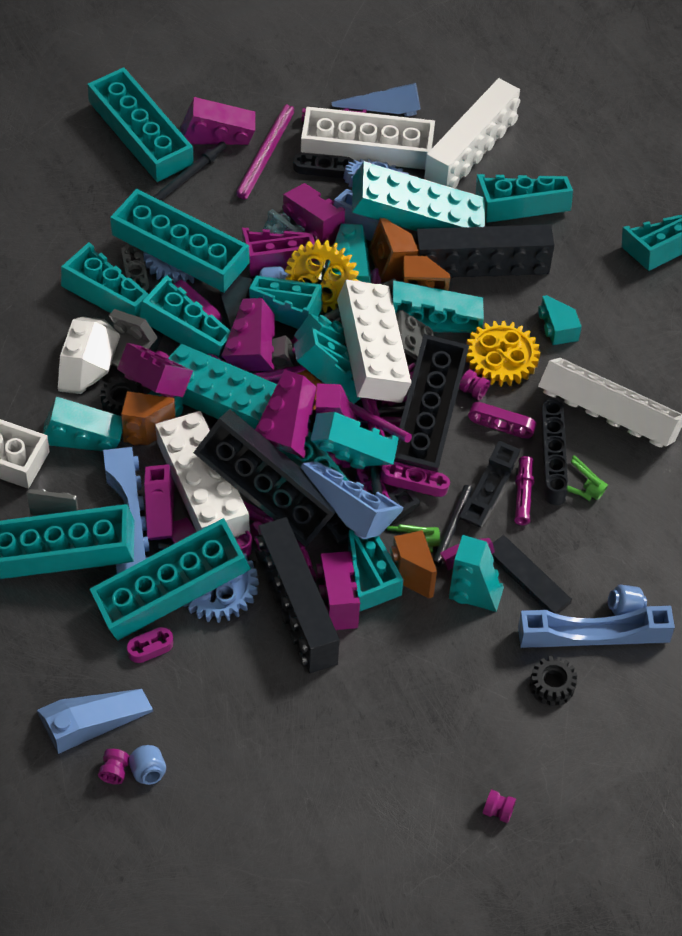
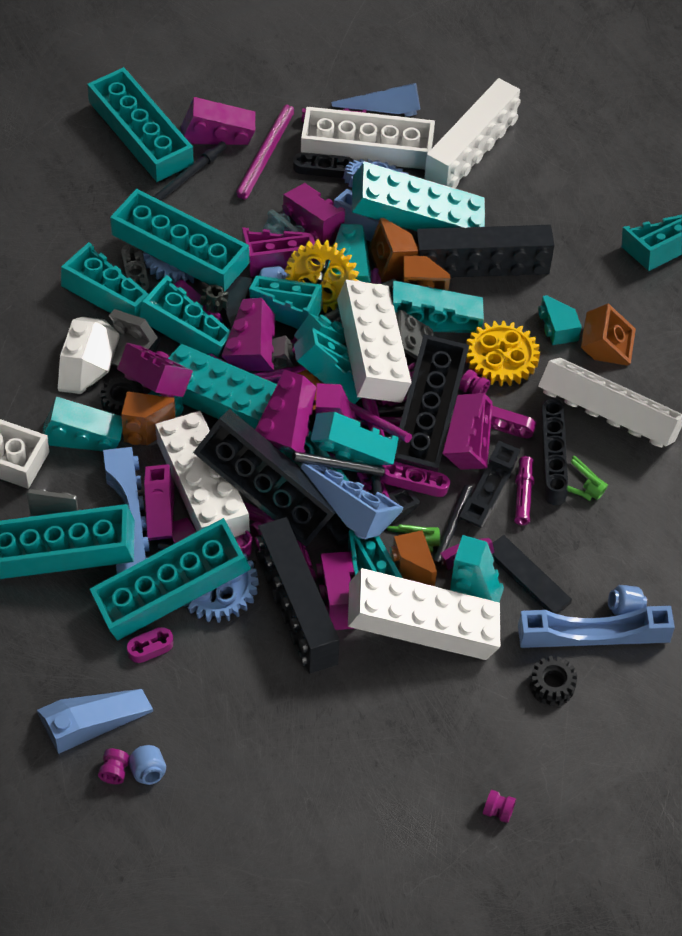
(214, 298): none -> pearl dark grey gear
(338, 463): none -> black bar
(423, 614): none -> white brick
(470, 432): none -> magenta wedge
(523, 196): teal wedge -> none
(608, 336): none -> dark orange slope

